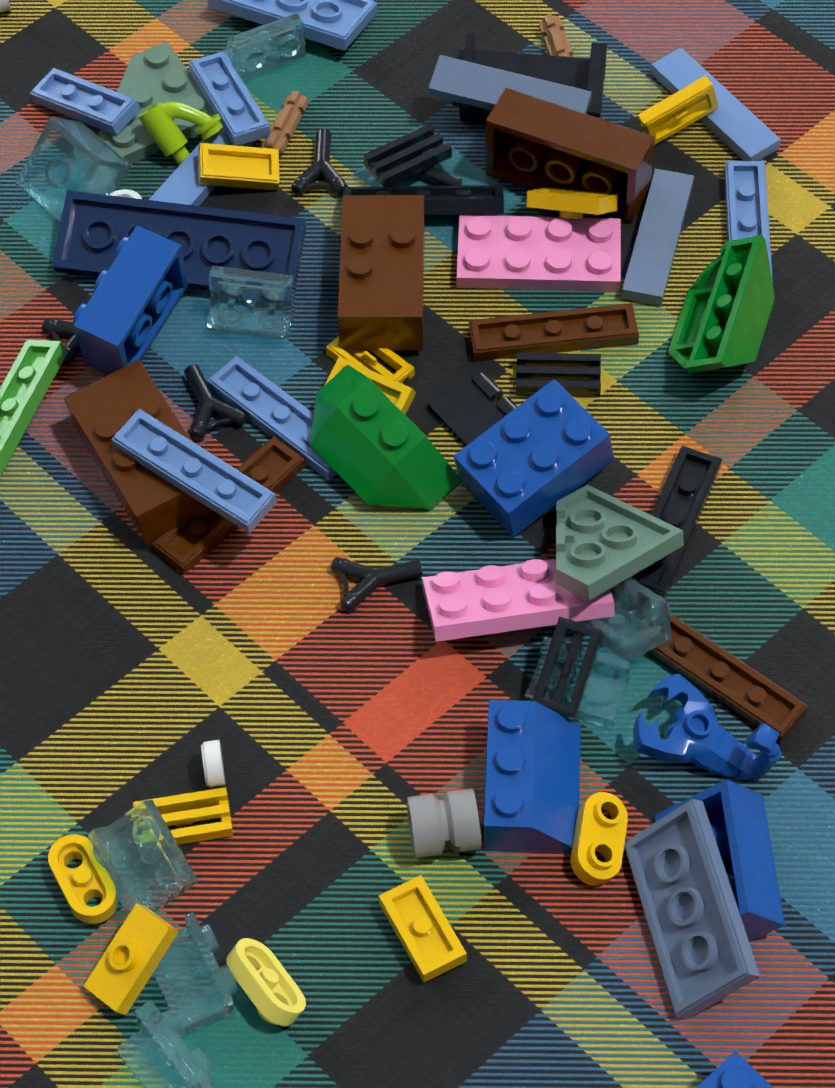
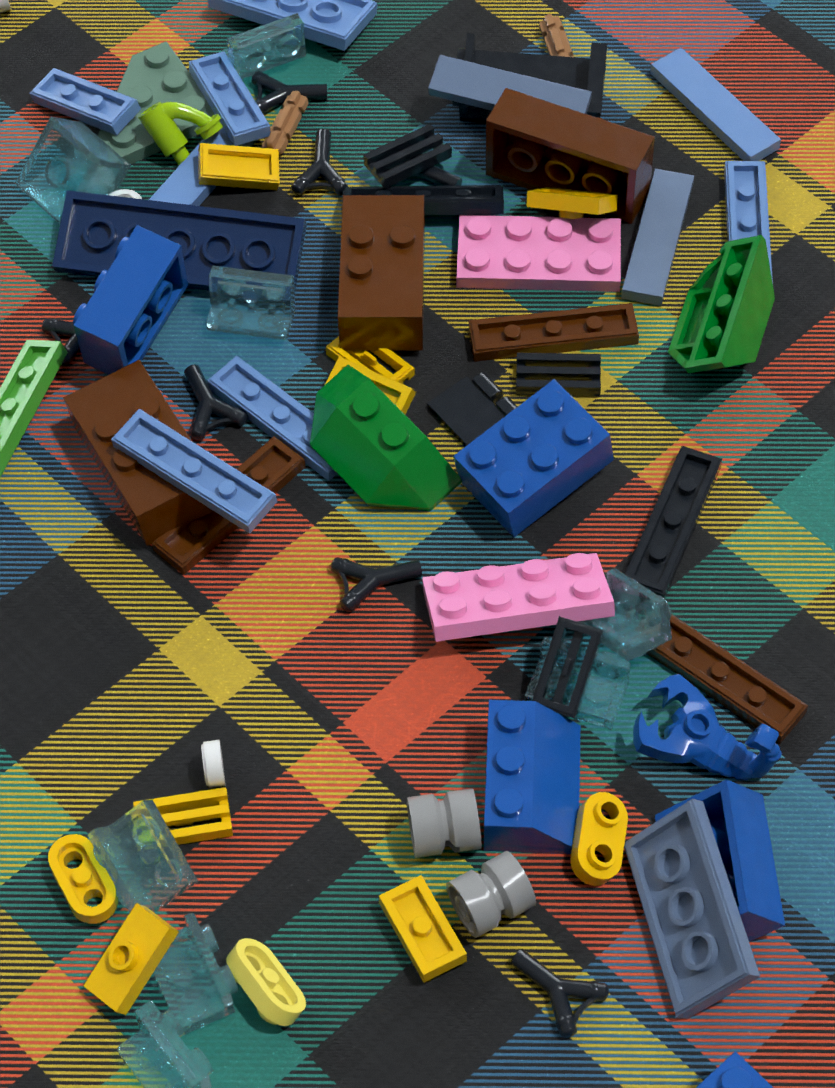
(280, 91): none -> black piece
(486, 896): none -> light grey wheel
(560, 990): none -> black piece
(606, 541): sand green plate -> none
(679, 110): yellow tile -> none

